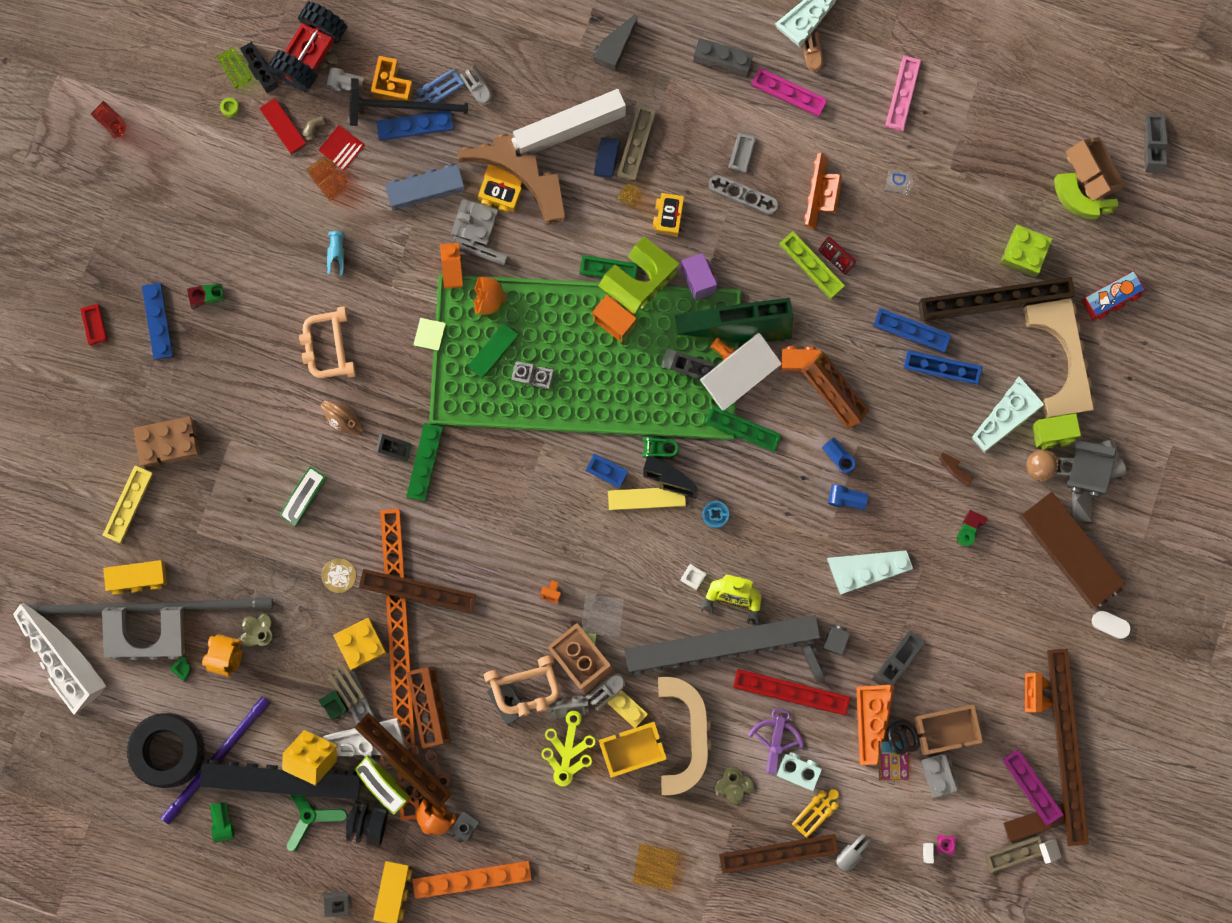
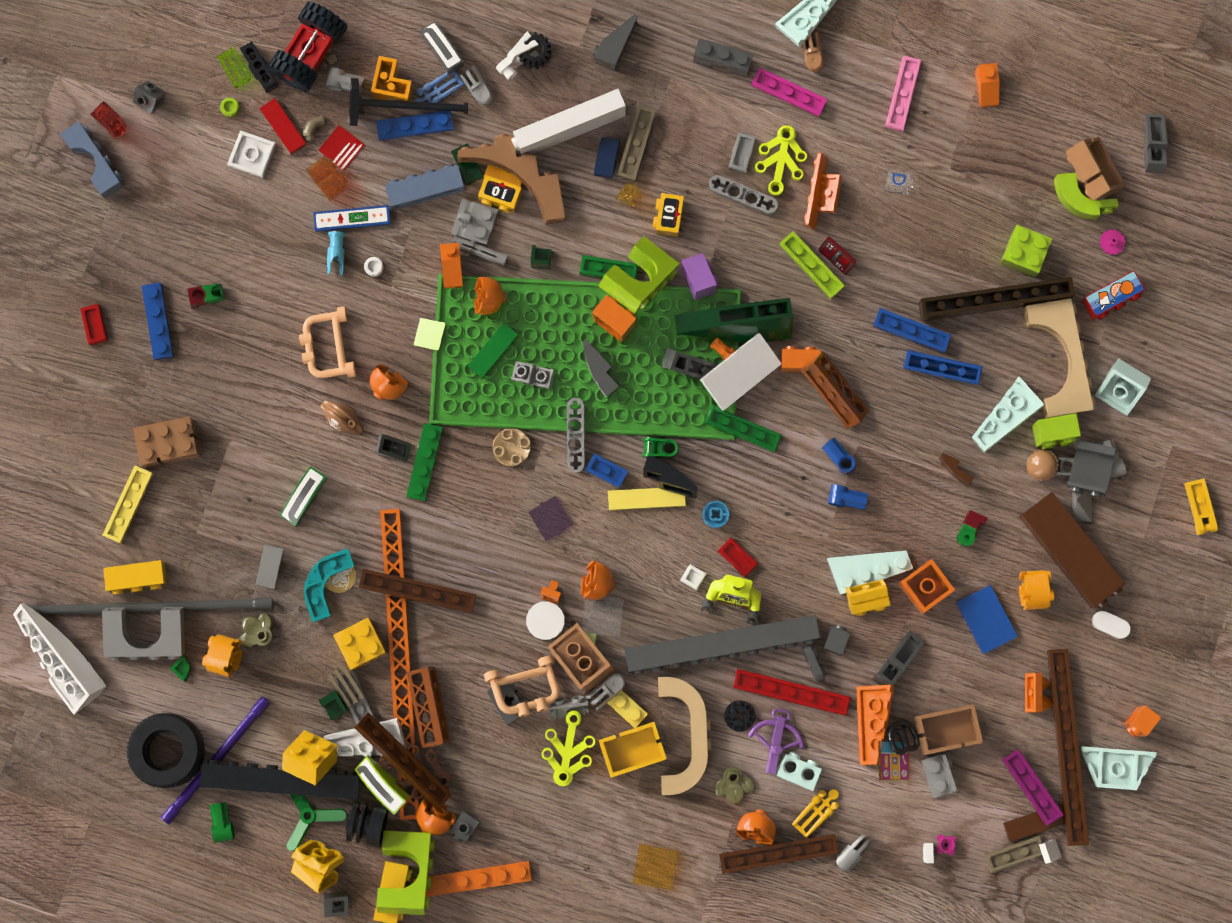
(79, 141): none -> sand blue arch
(149, 96): none -> dark grey brick
(251, 154): none -> white tile
(269, 566): none -> light grey slope
(316, 865): none -> yellow piece
(317, 580): none -> teal plate
(351, 218): none -> tile
(373, 266): none -> white tile
(386, 384): none -> orange cylinder
(414, 898): none -> lime arch
(442, 48): none -> slope
(469, 170): none -> dark green tile
(511, 447): none -> tan dish
(512, 58): none -> white piece
(540, 258): none -> dark green panel
(542, 58): none -> black tyre
(545, 620): none -> white tile
(550, 518): none -> clear purple piece
(571, 435): none -> light grey beam
(598, 581): none -> orange cylinder
(599, 370): none -> dark grey slope
(730, 713): none -> black gear
(737, 557): none -> red tile
(757, 827): none -> orange cylinder
(781, 158): none -> neon yellow plant
(867, 597): none -> yellow brick
(926, 586): none -> orange brick
(986, 619): none -> blue tile
(987, 84): none -> orange slope
(1035, 590): none -> light orange brick
(1112, 242): none -> dark pink piece
(1117, 767): none -> light aqua wing
(1122, 387): none -> light aqua slope
(1141, 721): none -> orange brick
(1201, 506): none -> yellow plate

